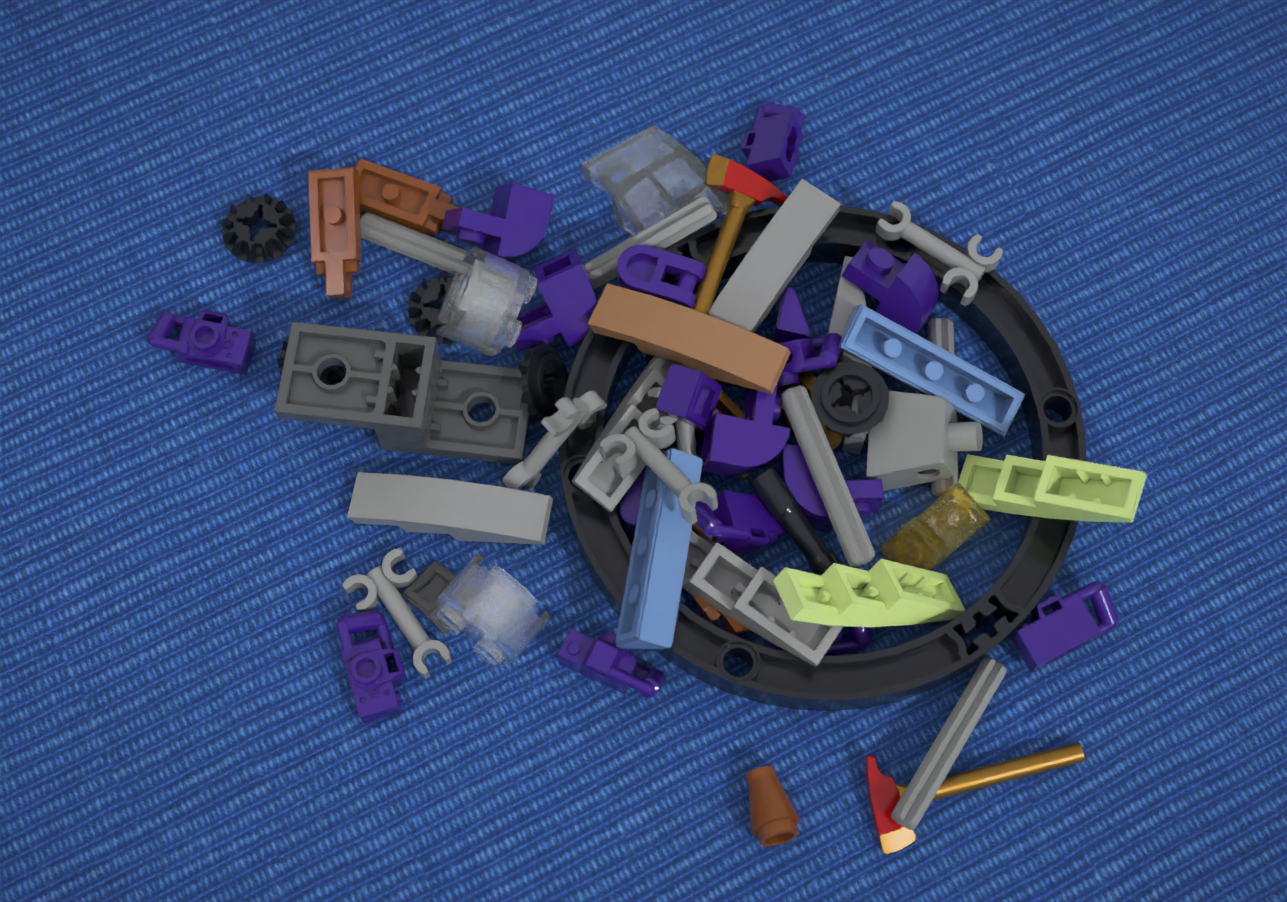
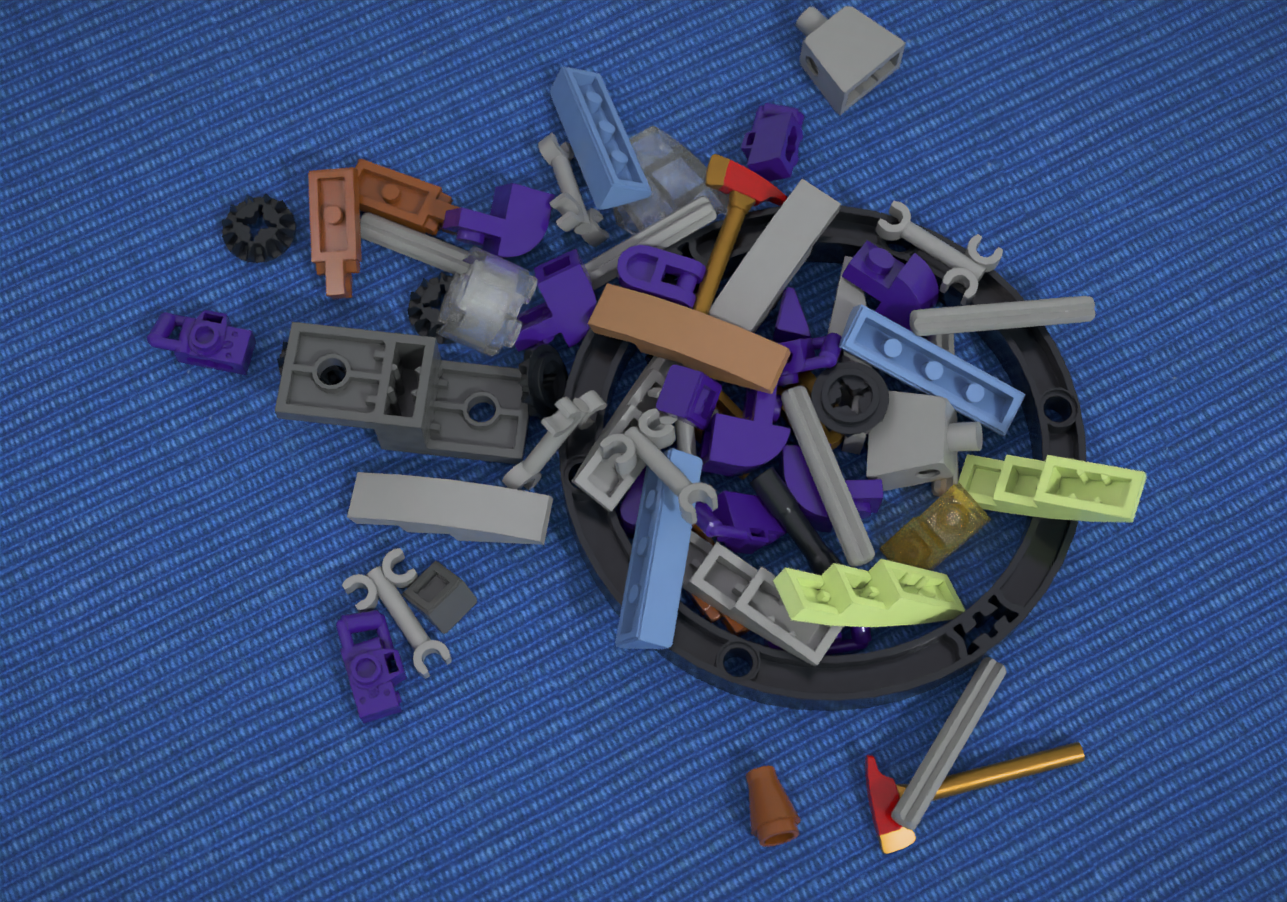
(491, 611): clear brick -> none
(570, 201): none -> light grey bar
(598, 139): none -> medium blue slope
(608, 664): dark purple piece -> none
(847, 54): none -> light grey torso
(1002, 315): none -> light grey axle
(1065, 628): dark purple piece -> none

